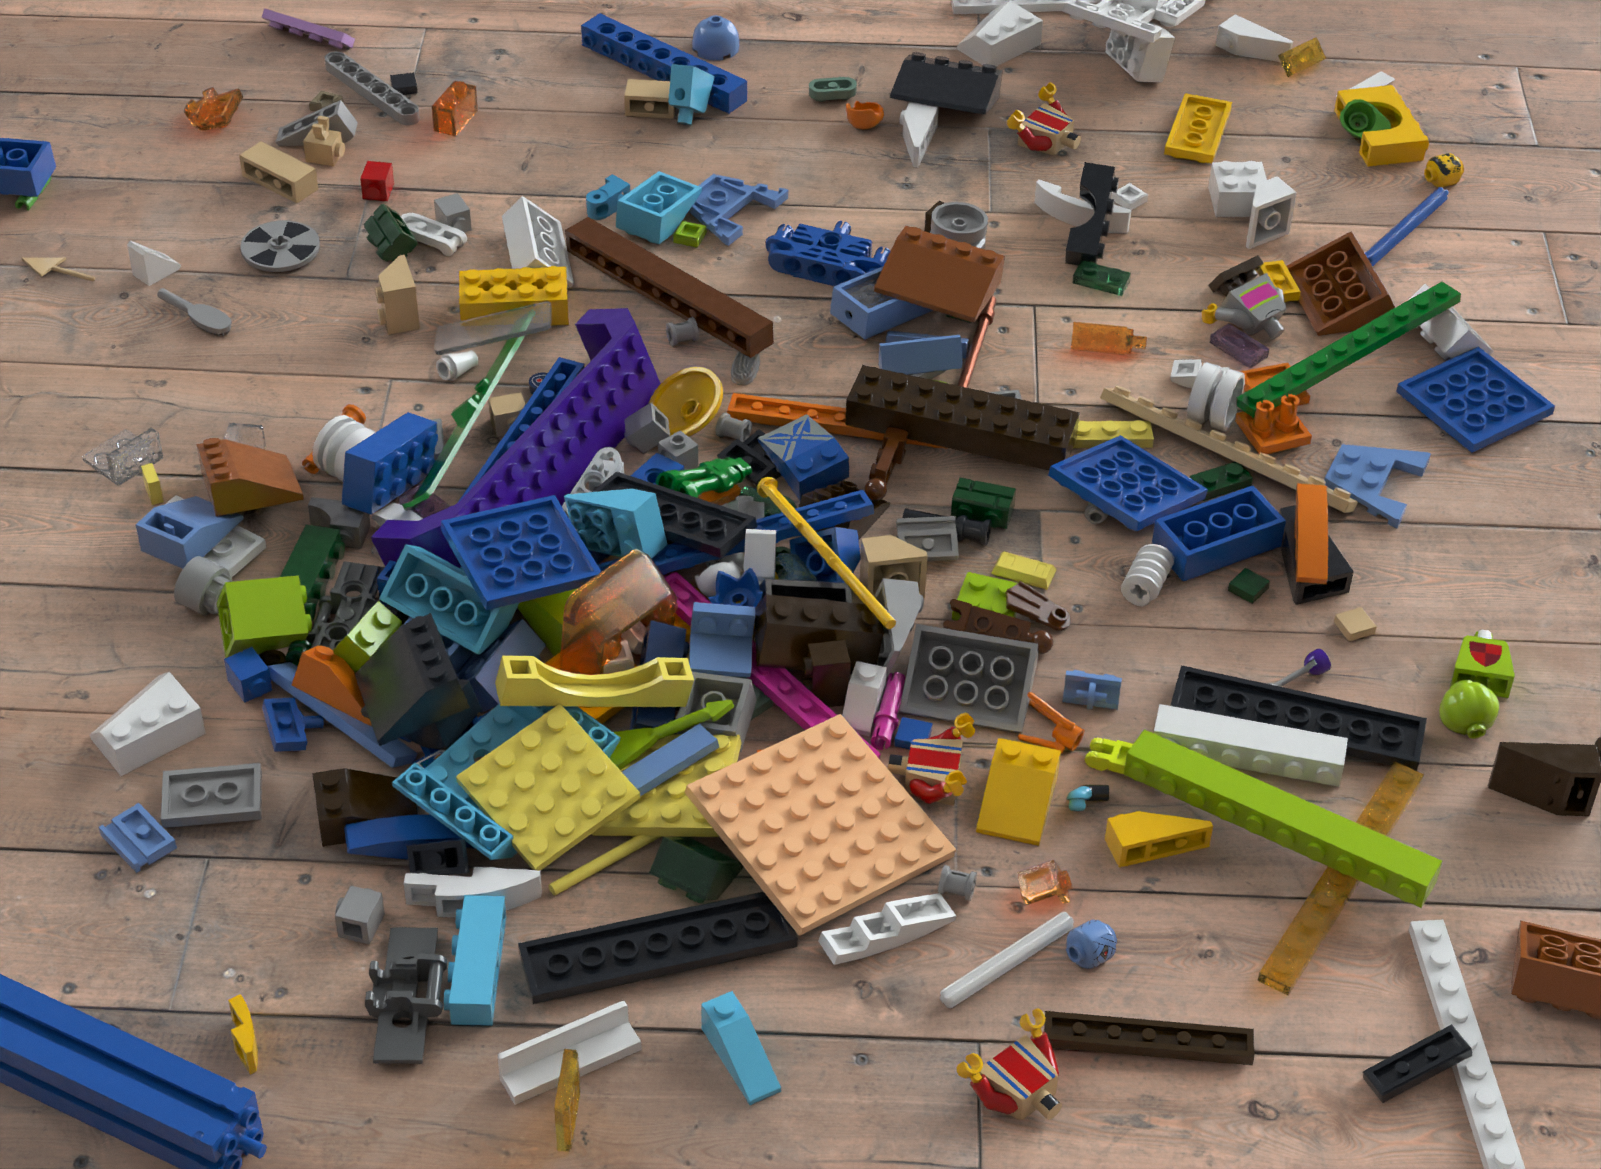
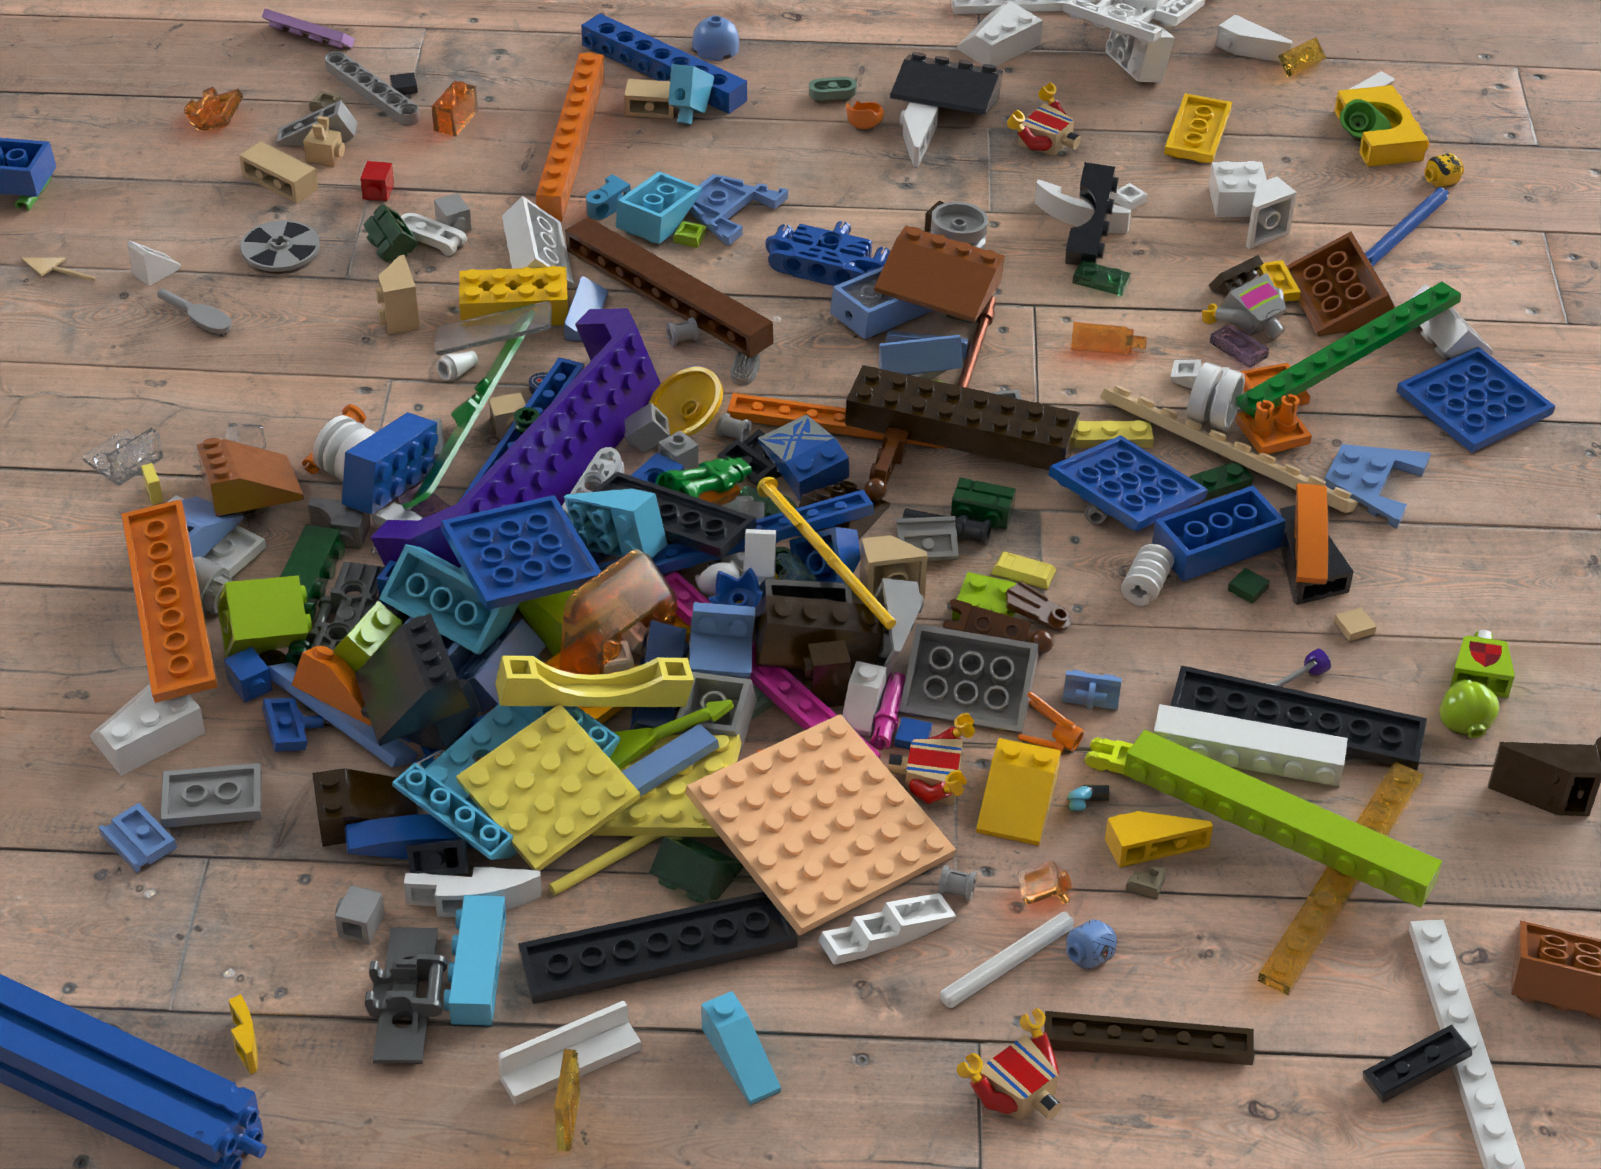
(168, 601): none -> orange plate
(524, 418): none -> dark green bush
(570, 135): none -> orange brick
(587, 296): none -> slope
(1147, 882): none -> dark tan tile

